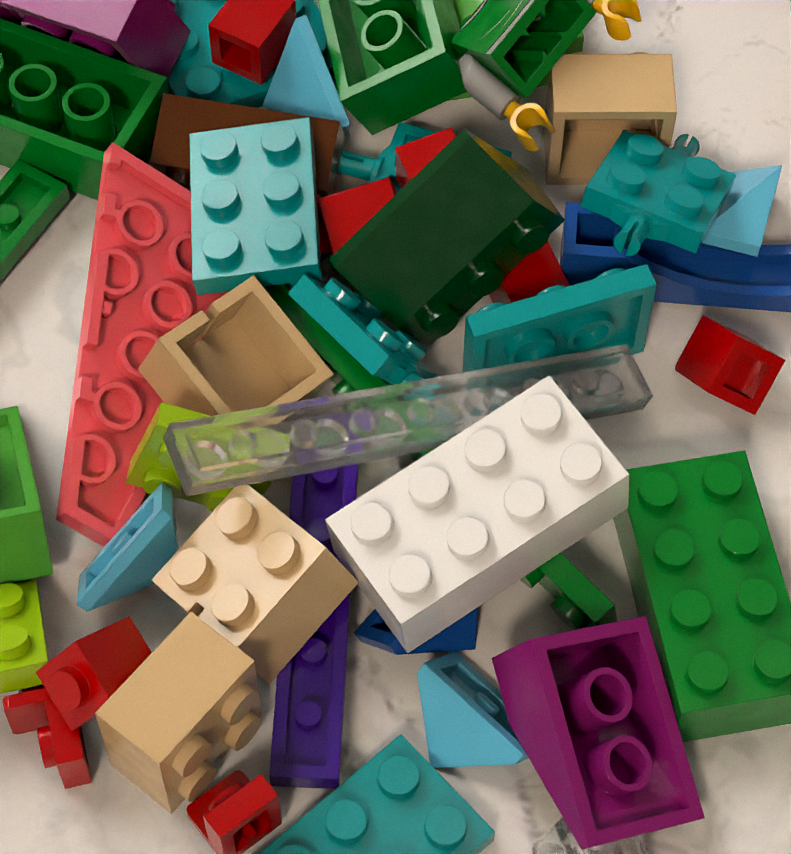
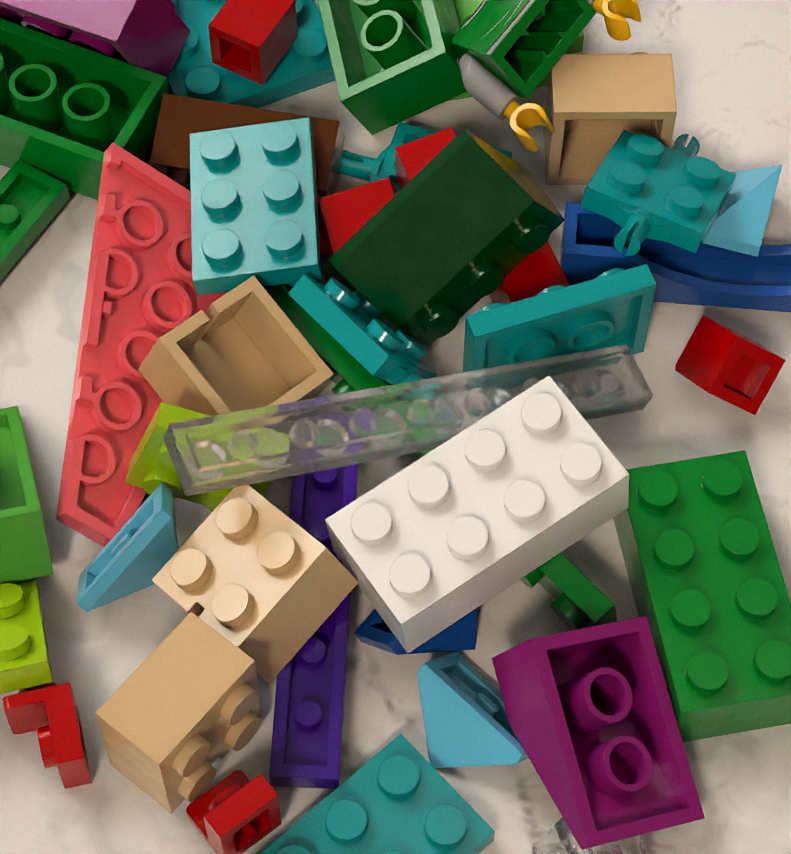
(92, 670): red brick -> none
(303, 80): medium azure slope -> none

